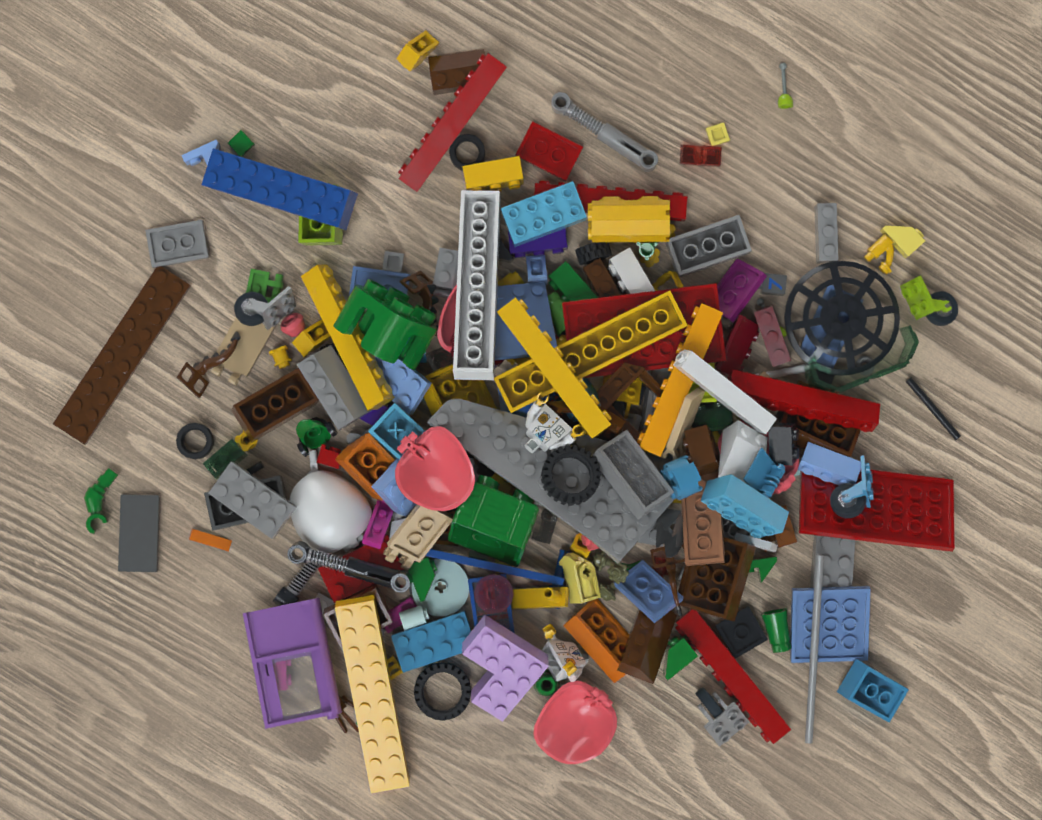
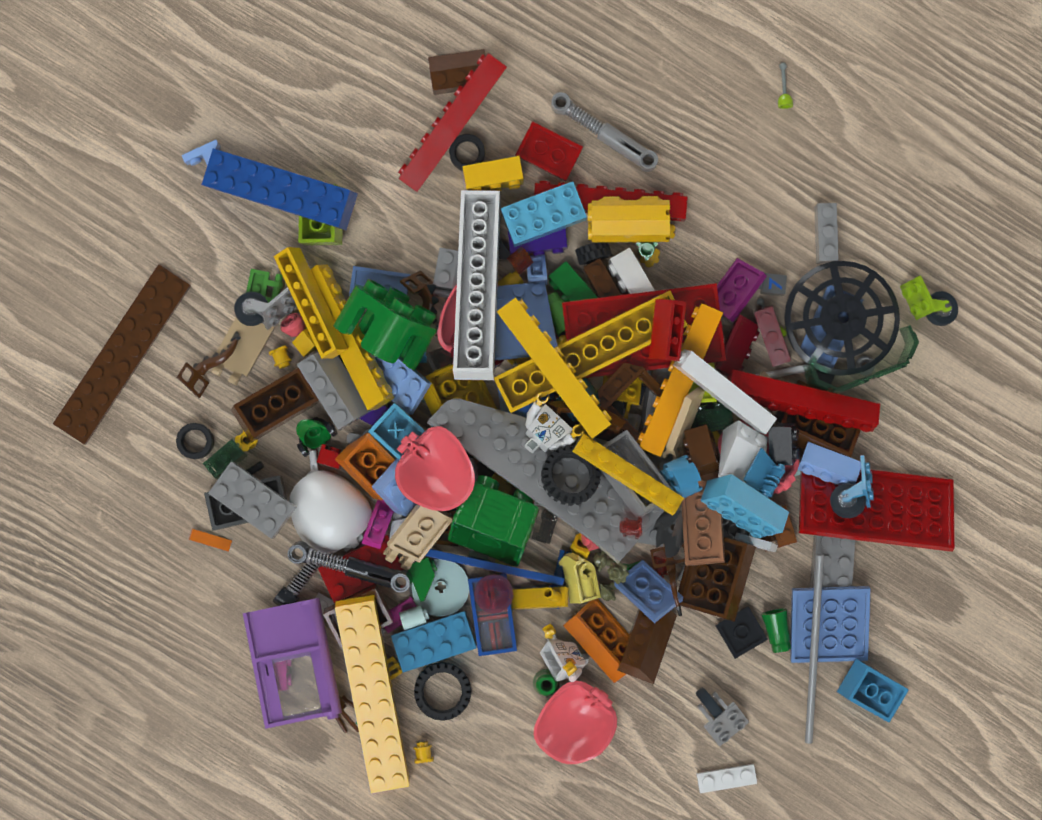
(94, 497): green piece -> none
(139, 533): dark grey tile -> none
(177, 243): light grey plate -> none
(241, 143): green tile -> none
(310, 302): none -> yellow brick
(393, 261): light grey plate -> none
(417, 50): yellow slope -> none
(423, 752): none -> yellow brick
(510, 665): lavender brick -> none
(520, 260): none -> clear red plate
(628, 474): none -> yellow plate
(631, 527): none -> clear red brick
(665, 277): yellow piece -> none
(667, 330): none -> red brick
(677, 656): green slope -> none
(700, 155): clear red slope -> none
(708, 246): light grey brick -> none
(717, 134): light yellow tile -> none
(726, 778): none -> white plate
(733, 676): red brick -> none
(763, 566): green slope -> none
(883, 244): yellow plant -> none
(904, 239): light yellow slope -> none
(932, 407): black bar -> none

